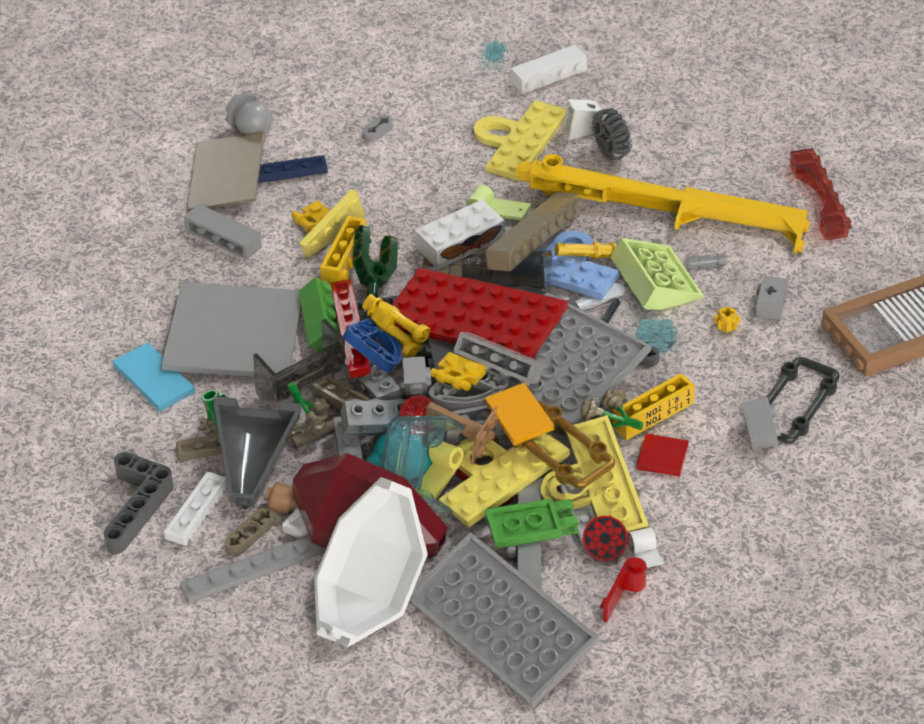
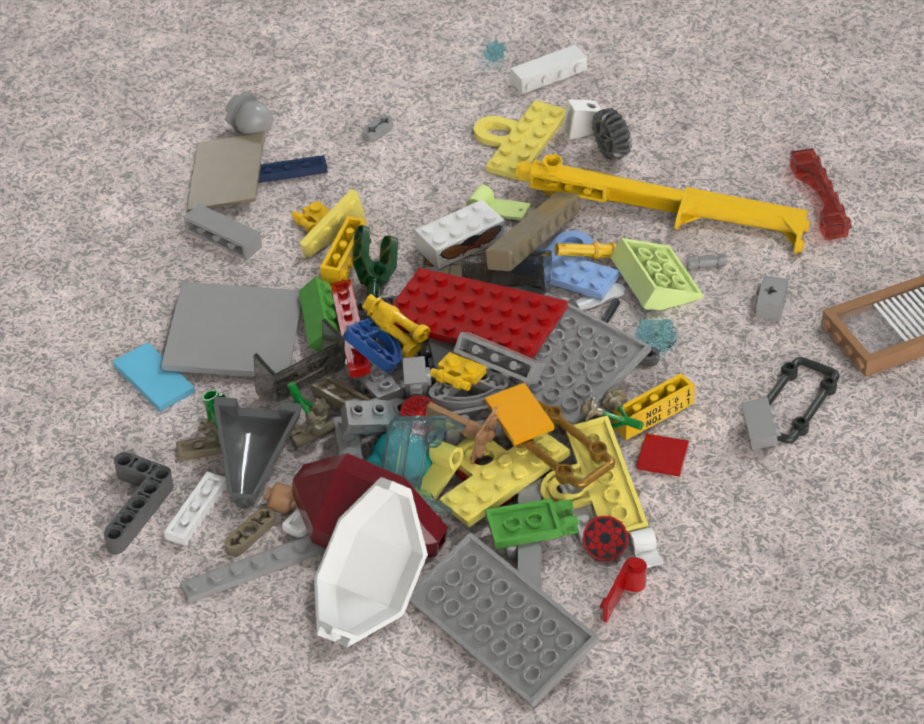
(727, 319): yellow gear -> none

